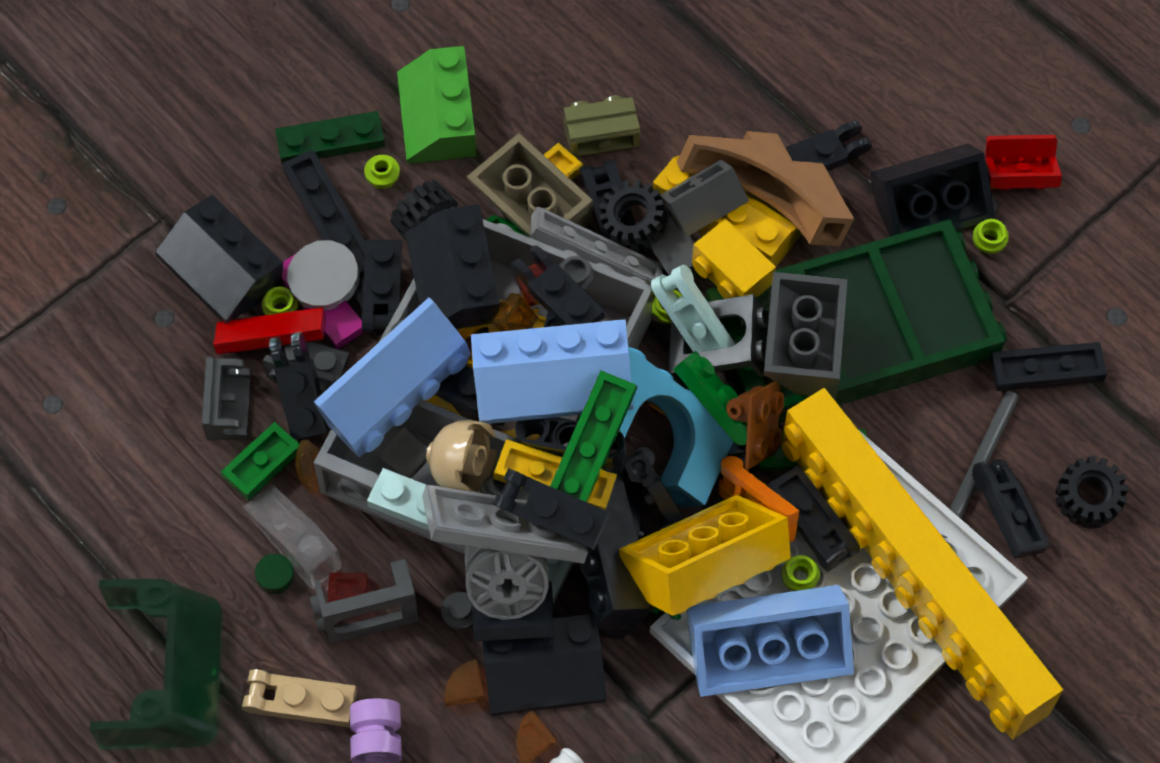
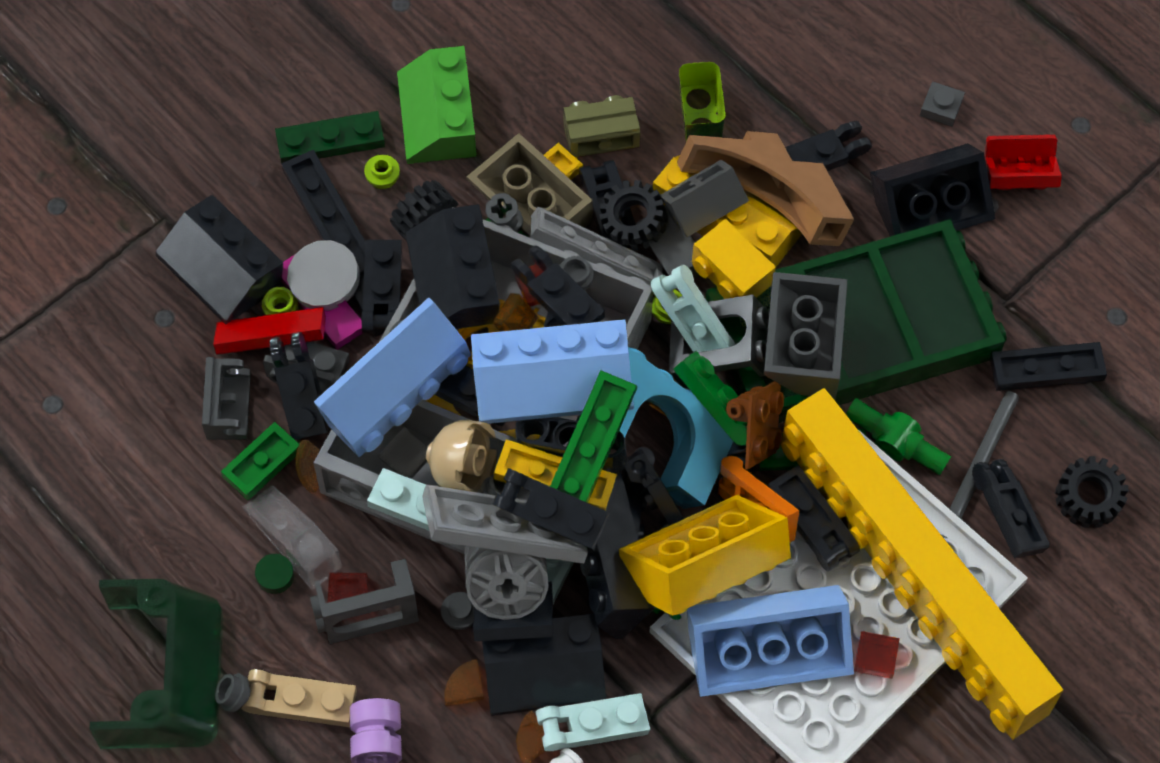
(232, 692): none -> dark grey plate
(495, 211): none -> dark grey bush
(593, 722): none -> light aqua plate
(706, 77): none -> lime piece
(803, 564): lime plate -> none
(876, 654): none -> clear red tile
(898, 436): none -> green pin
(942, 104): none -> dark grey plate
(992, 228): lime plate -> none

